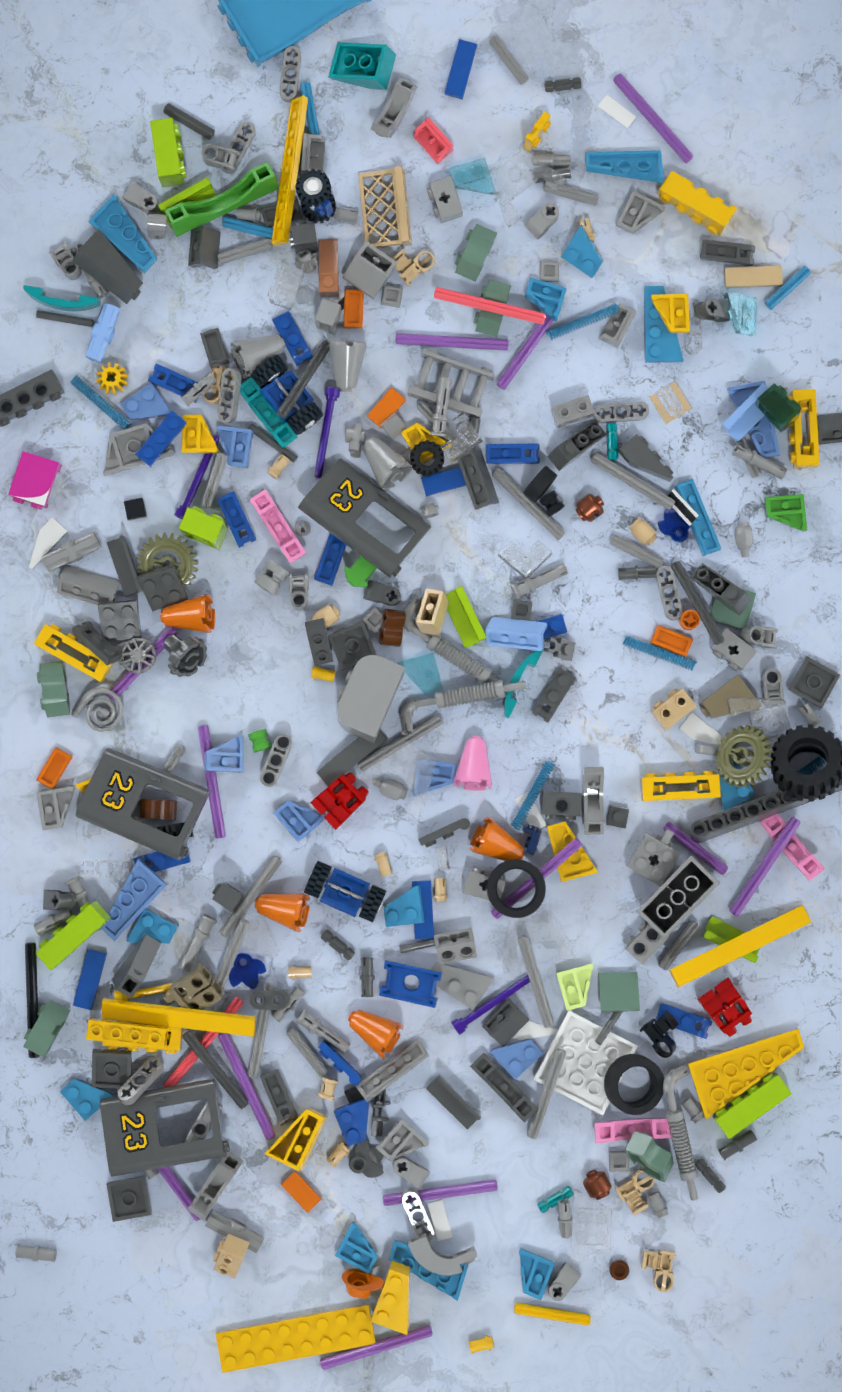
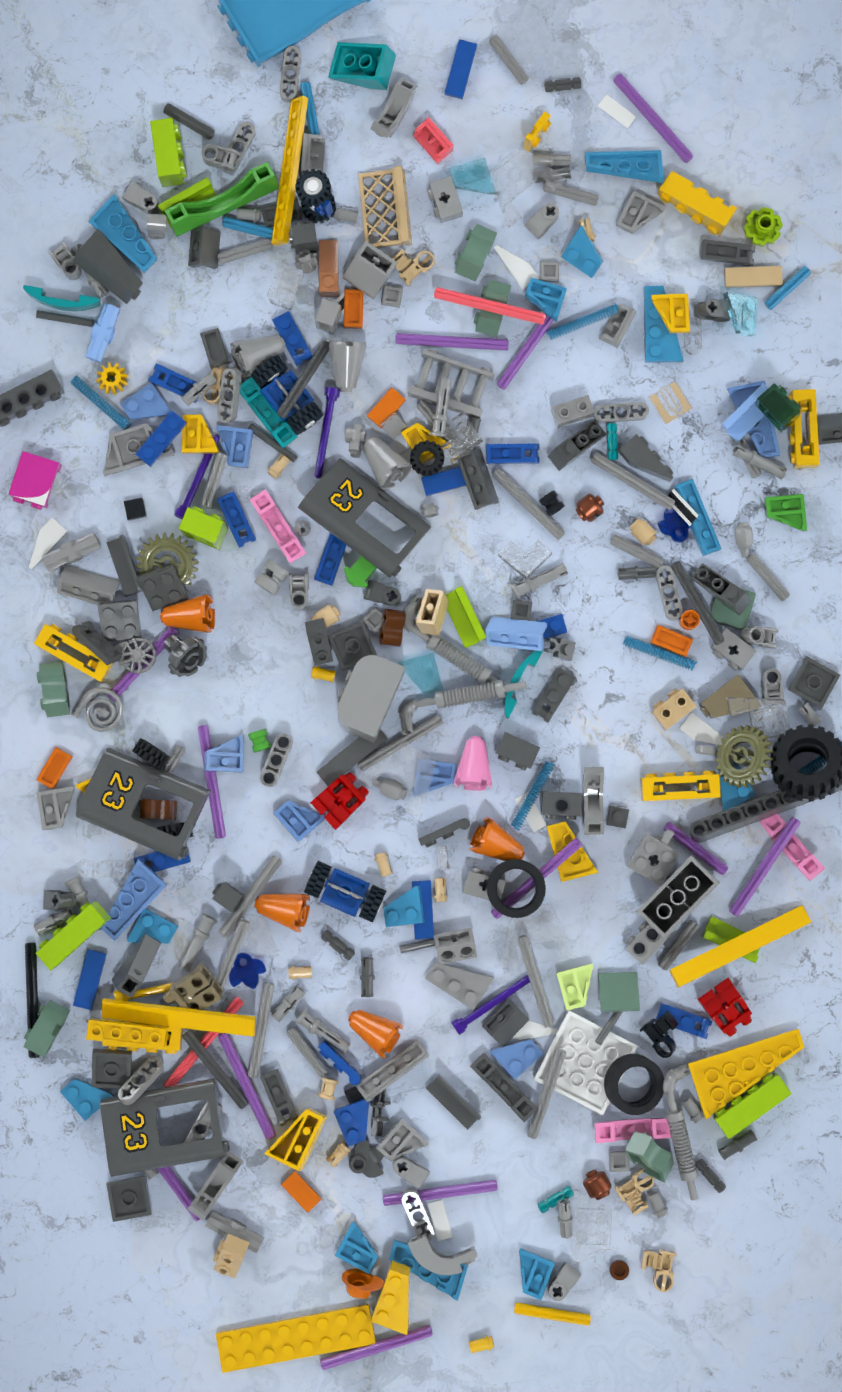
(36, 1253): light grey pin -> none
(150, 753): none -> black tyre
(268, 999): dark grey plate -> none
(396, 988): blue piece -> none
(517, 750): none -> dark grey brick
(520, 269): none -> white sticker
(532, 842): dark blue bracket -> none
(540, 484): black tyre -> none
(759, 234): none -> lime plant
(768, 577): none -> light grey axle

